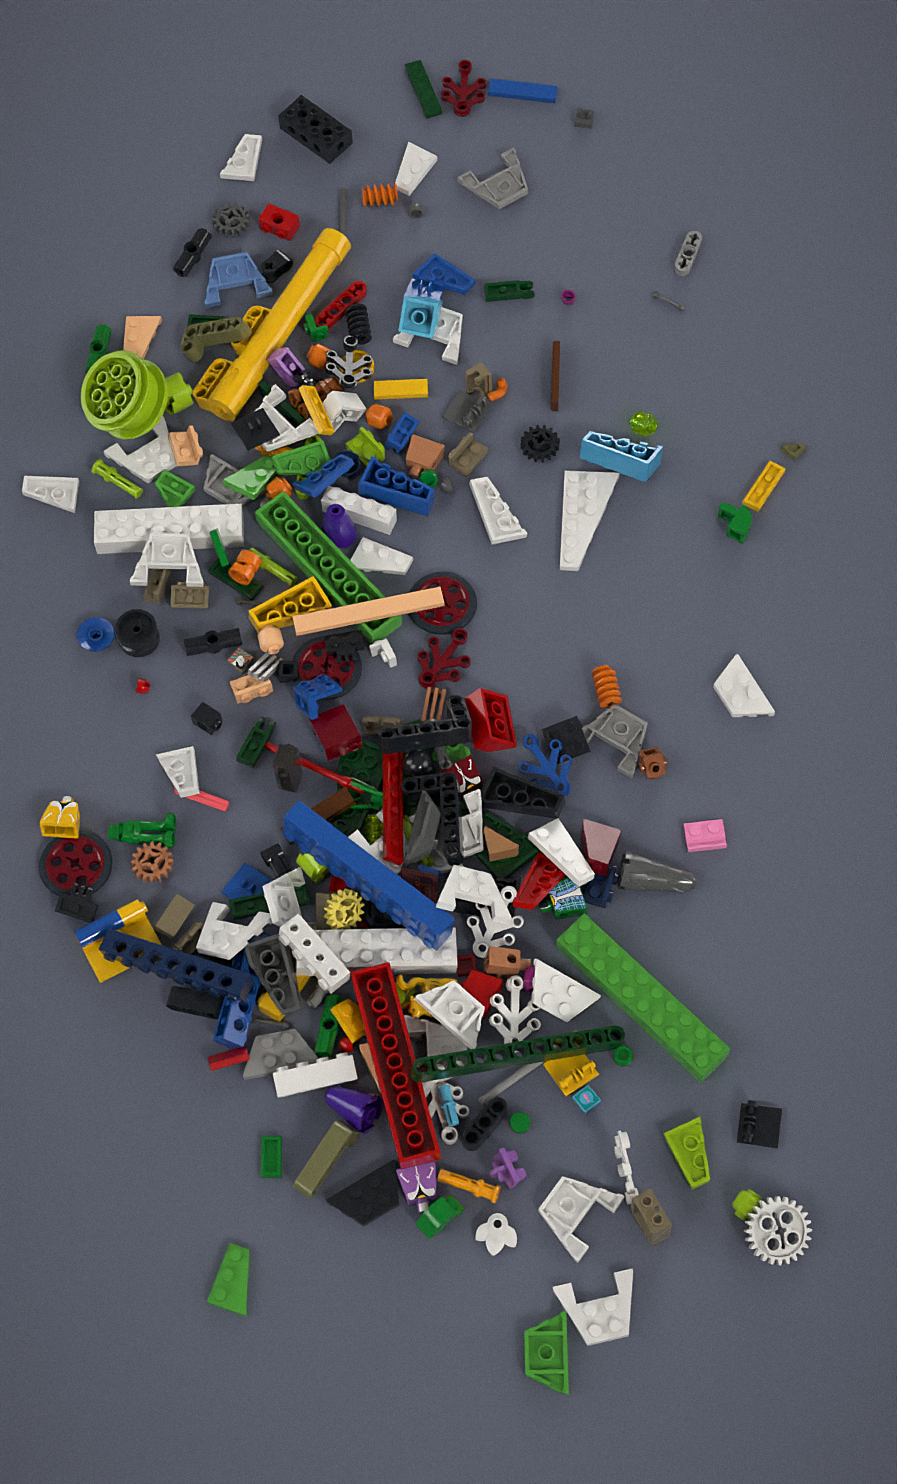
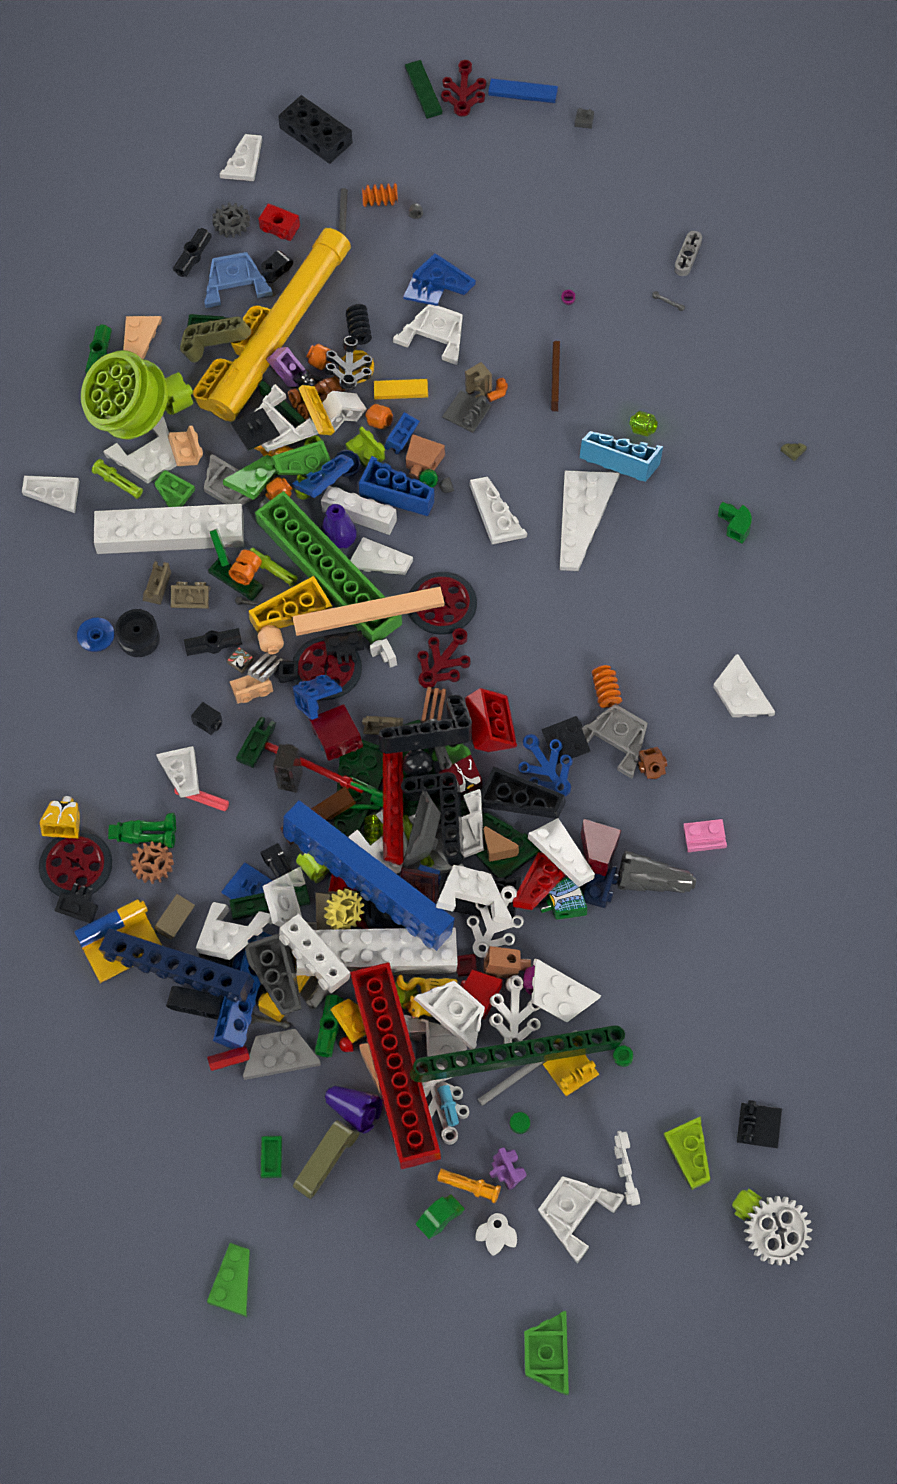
(142, 686): red hinge -> none
(168, 552): white wing -> none
(189, 940): dark tan hinge -> none
(315, 1076): white brick -> none
(316, 333): green bracket -> none
(339, 305): red beam -> none
(369, 1196): black wing -> none
(414, 168): white wing -> none
(419, 1185): medium lavender torso -> none
(420, 316): medium azure slope -> none
(467, 455): dark tan bracket -> none
(482, 1133): black beam -> none
(502, 187): light grey wing -> none
(508, 290): dark green hinge -> none
(540, 443): black gear -> none
(586, 1099): tile -> none
(600, 1318): white wing -> none
(642, 998): bright green brick -> none
(653, 1223): dark tan window -> none
(763, 486): yellow tile -> none

